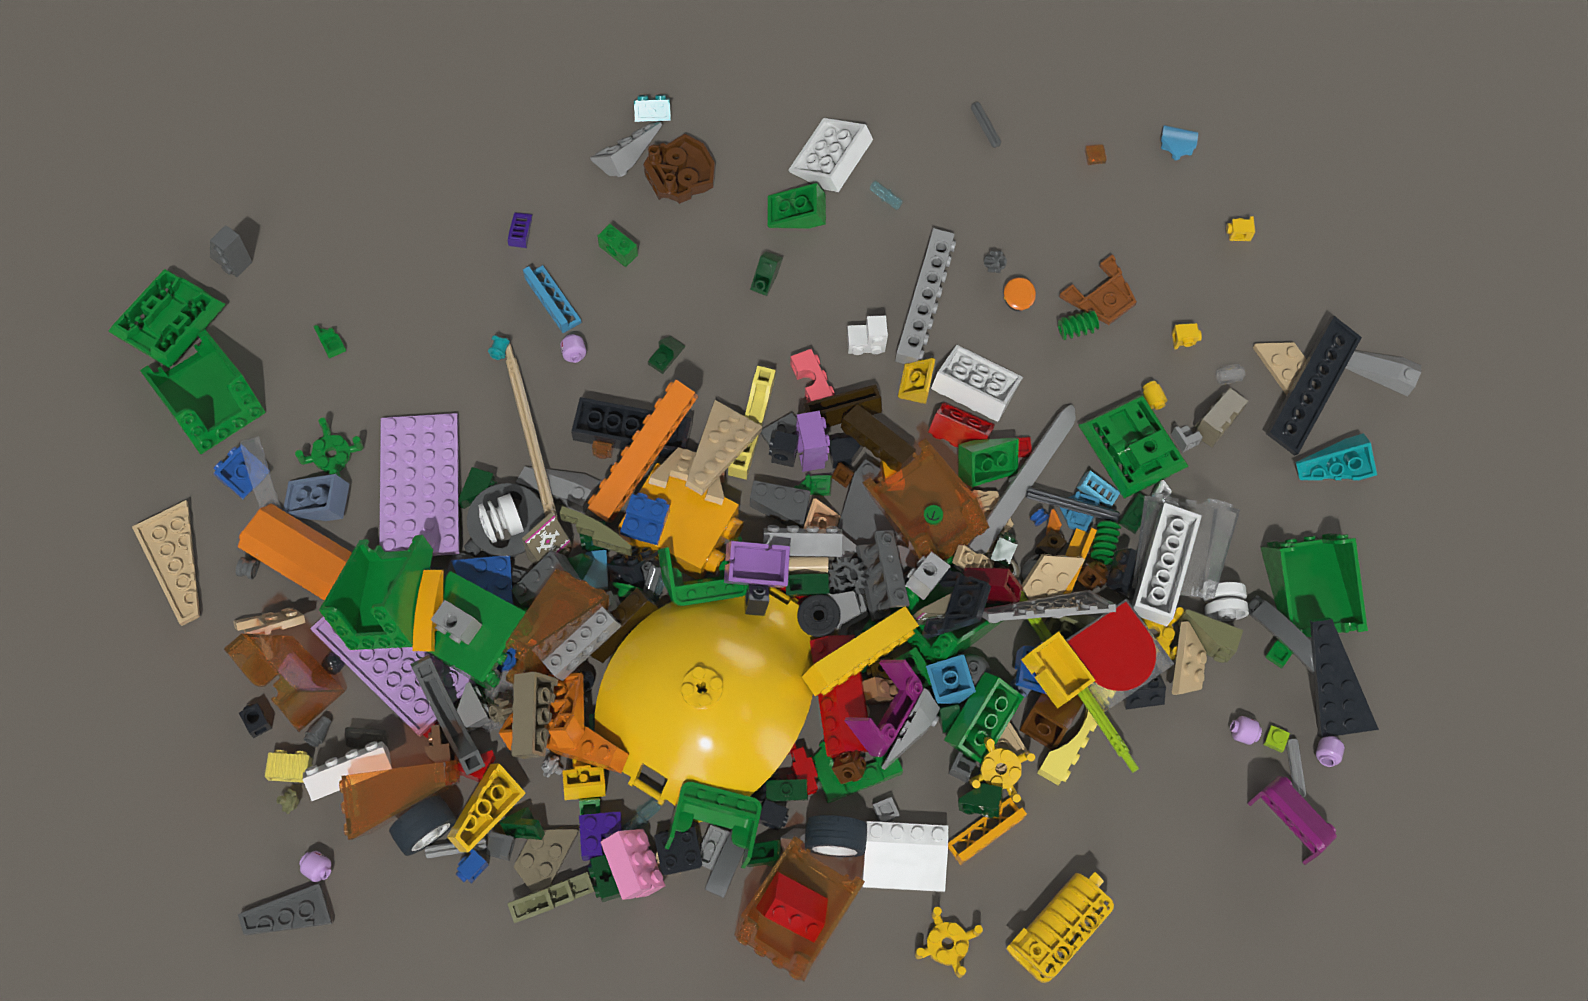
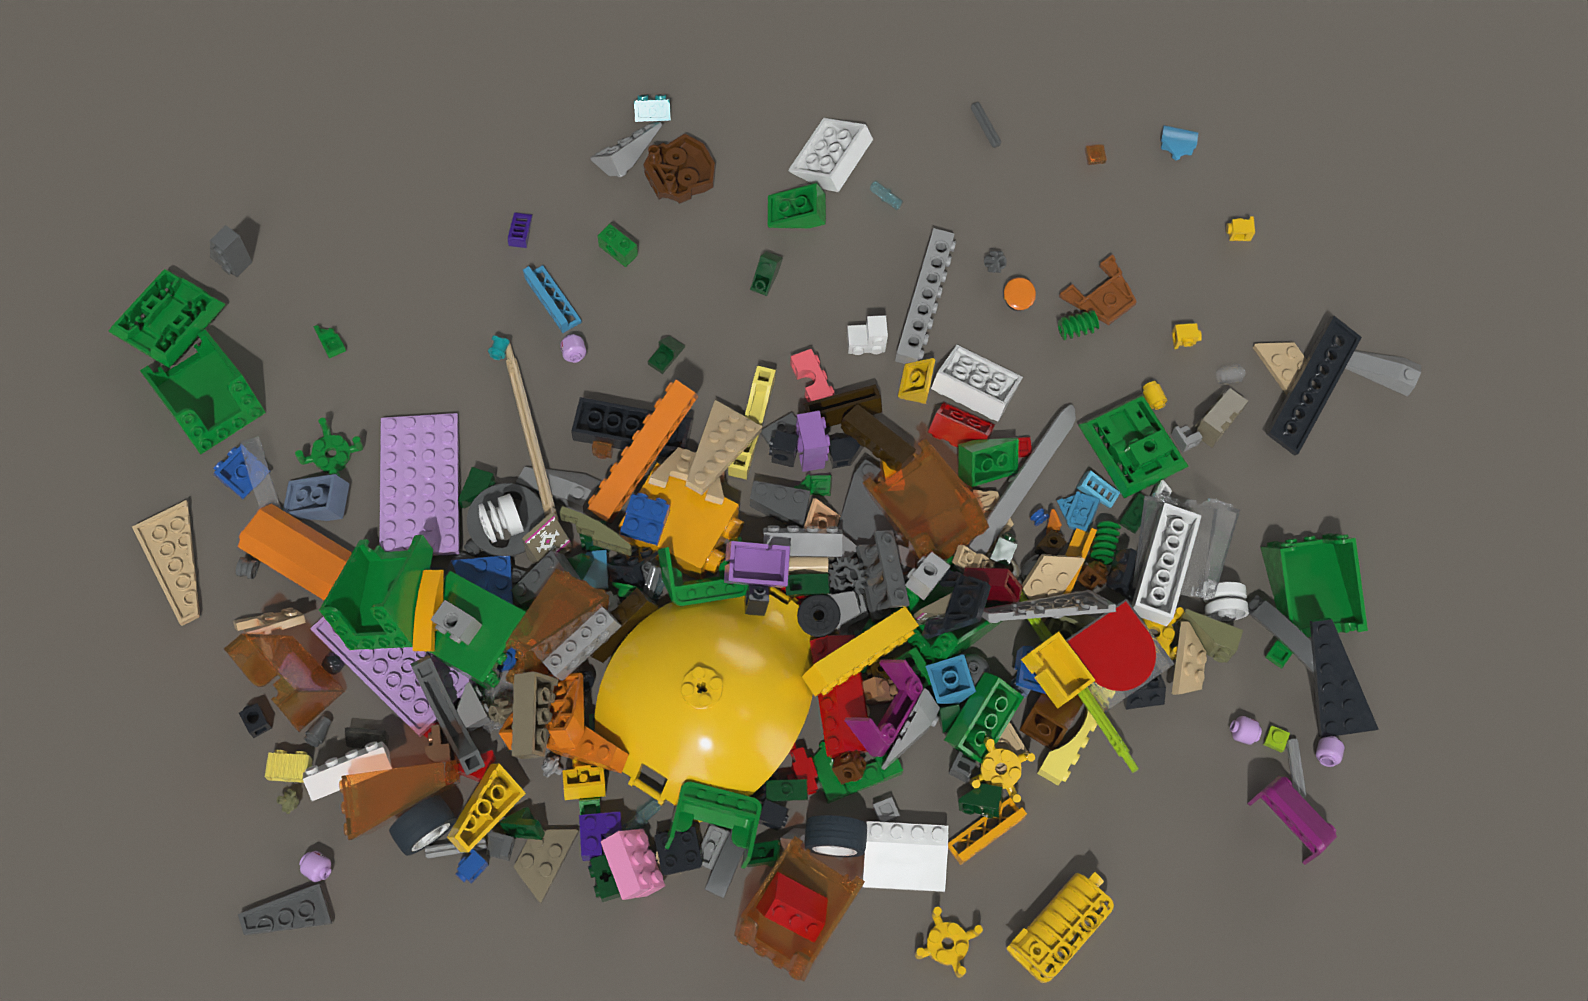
(550, 897): olive slope -> none
(843, 475): reddish brown slope -> none
(933, 515): green tile -> none
(1072, 504): black axle -> none
(1343, 460): teal wedge -> none

